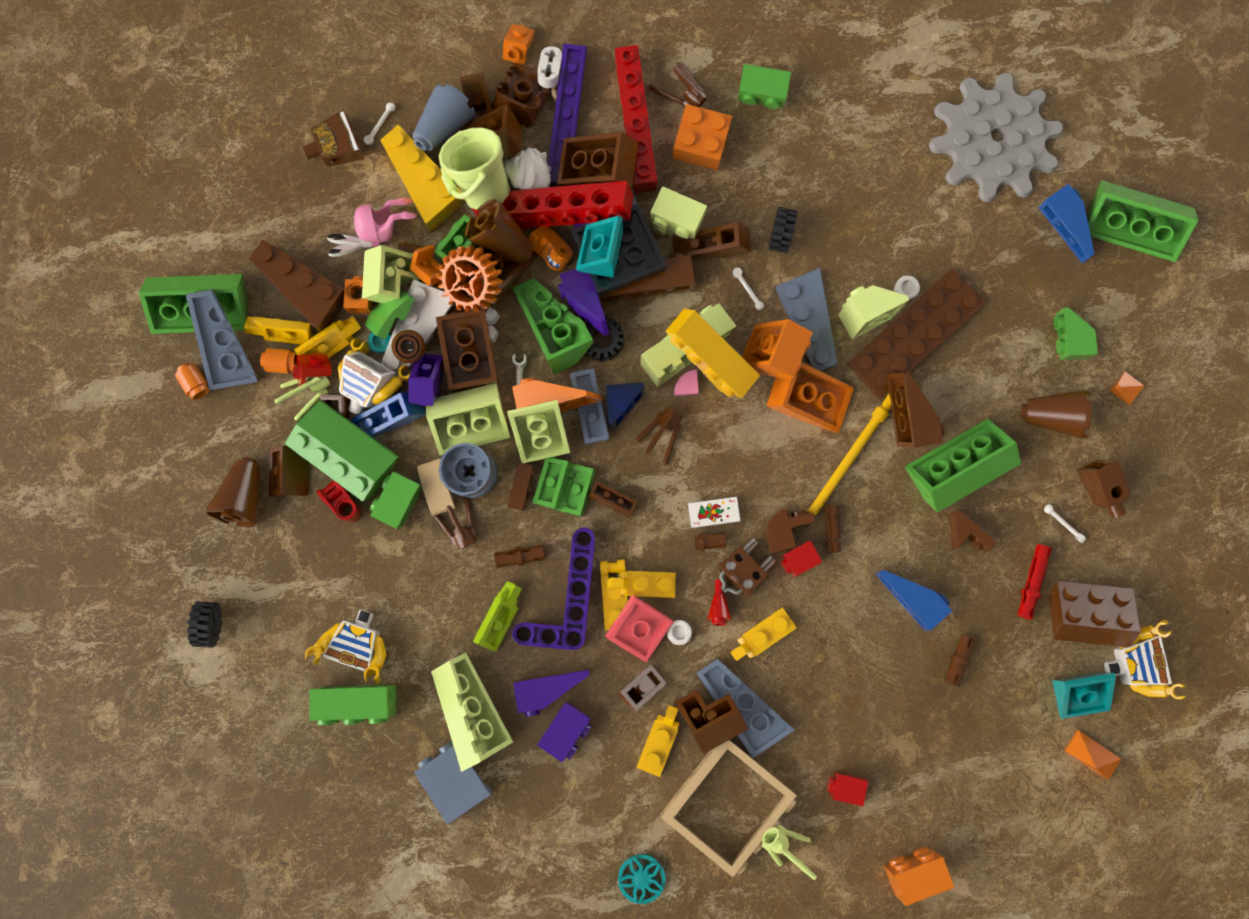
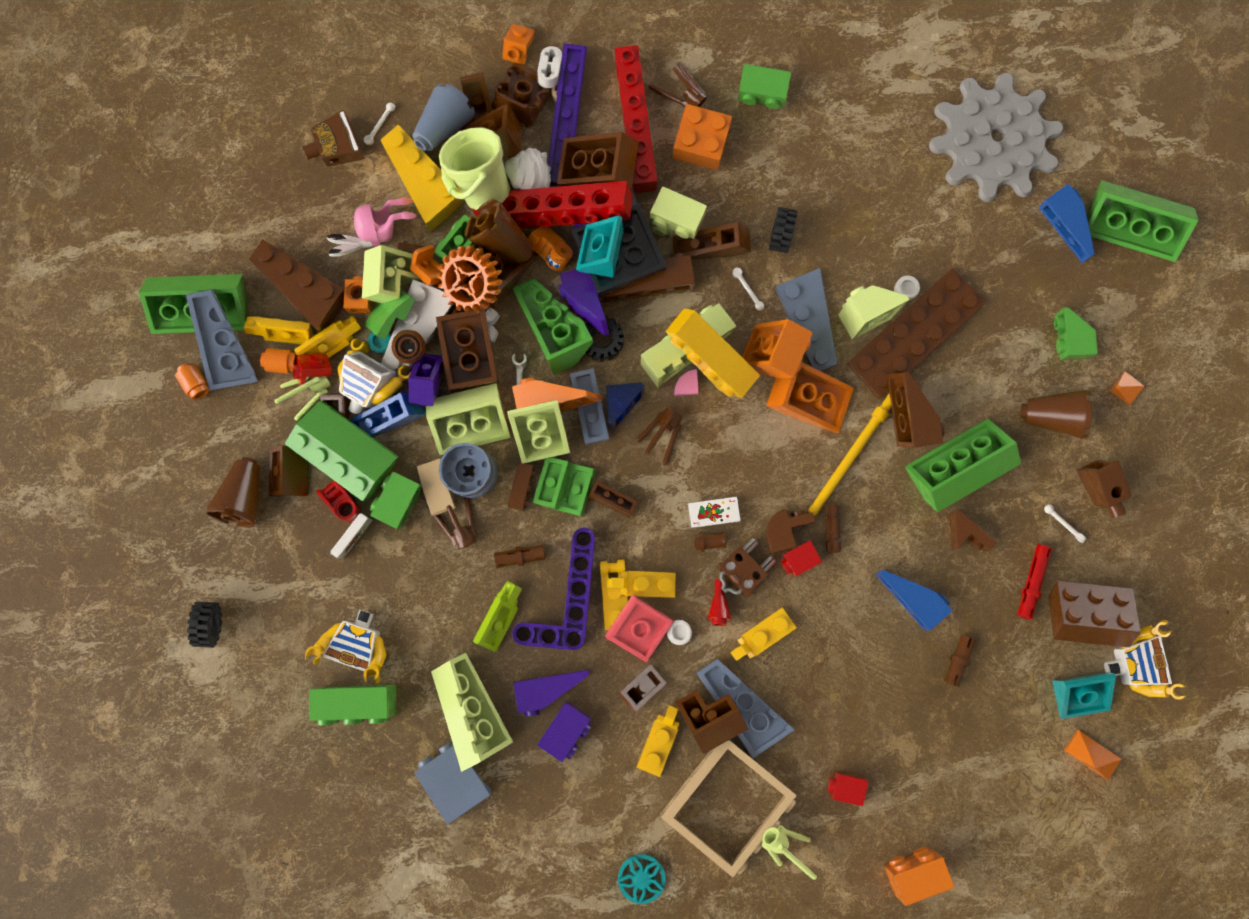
(351, 536): none -> white tile

